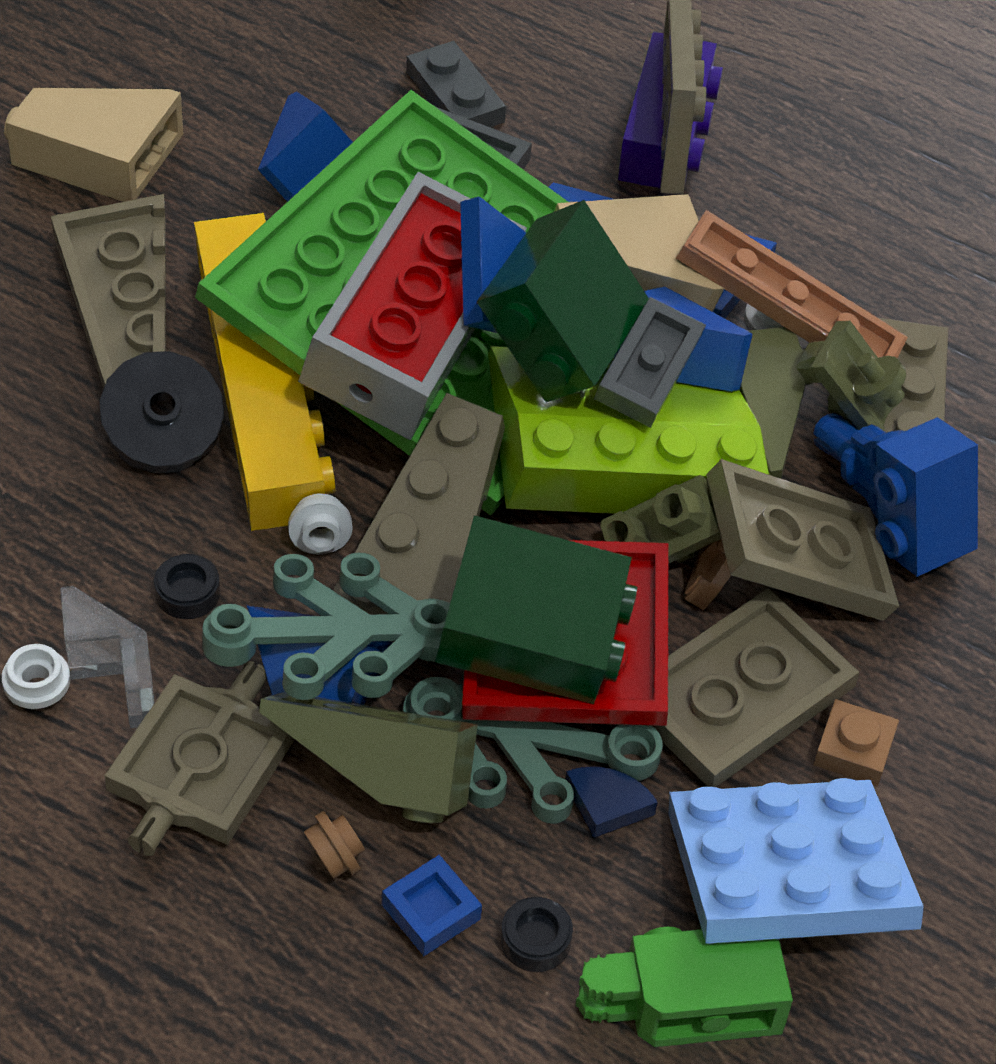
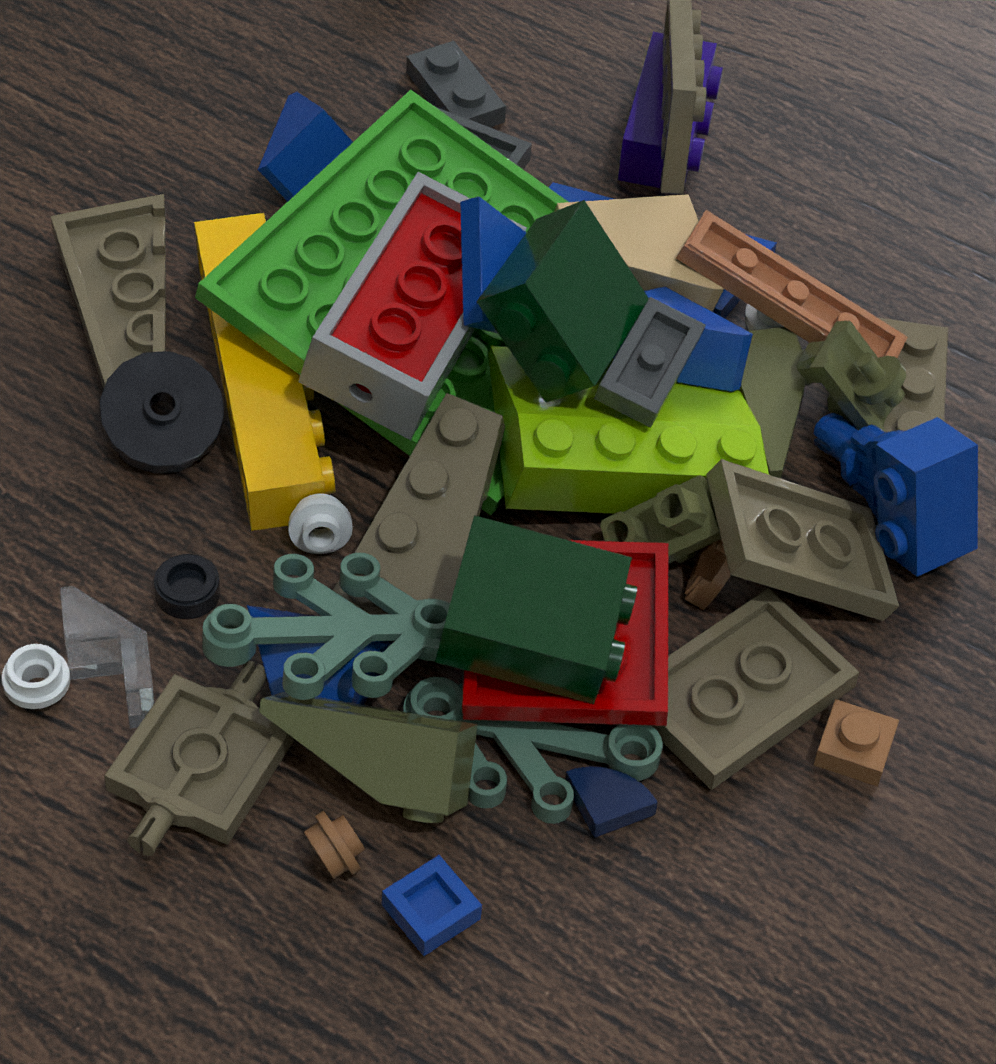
(96, 136): tan slope -> none
(536, 934): black tile -> none
(688, 988): bright green hinge -> none
(792, 861): light blue plate -> none

